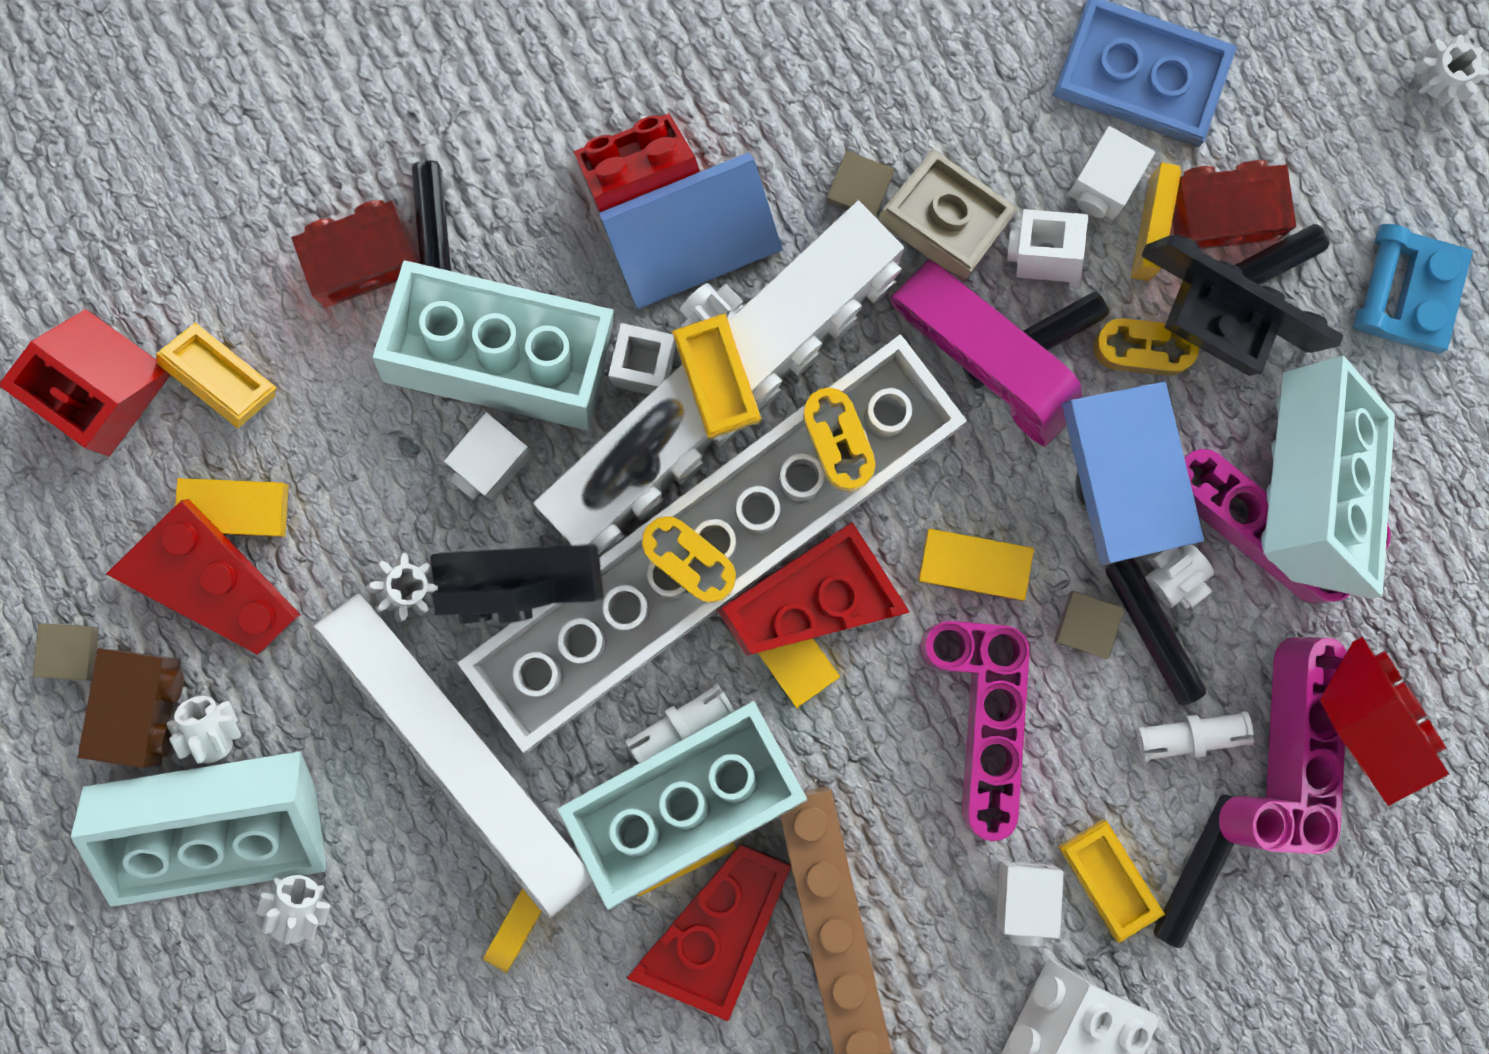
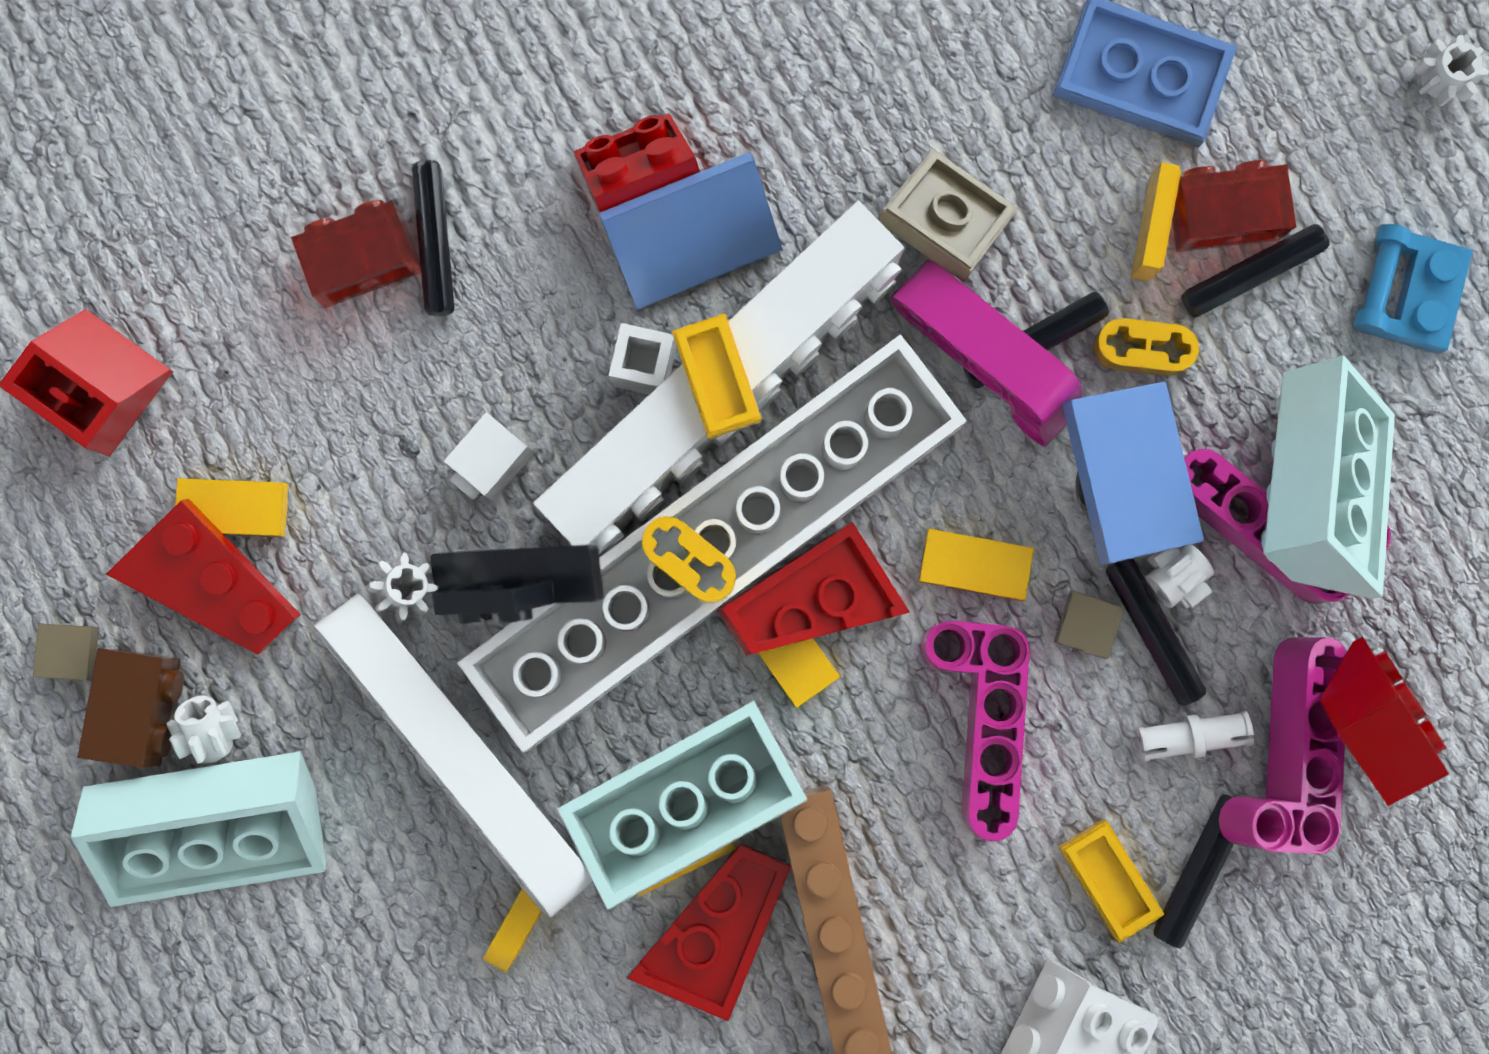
(216, 375): yellow tile -> none
(293, 909): white gear -> none
(494, 345): light aqua slope -> none
(648, 436): black piece -> none
(680, 723): white pin -> none
(708, 303): white gear -> none
(851, 434): yellow beam -> none
(860, 180): dark tan tile -> none
(1029, 902): white brick -> none
(1049, 246): white brick -> none
(1110, 174): white brick -> none
(1231, 313): black bracket -> none

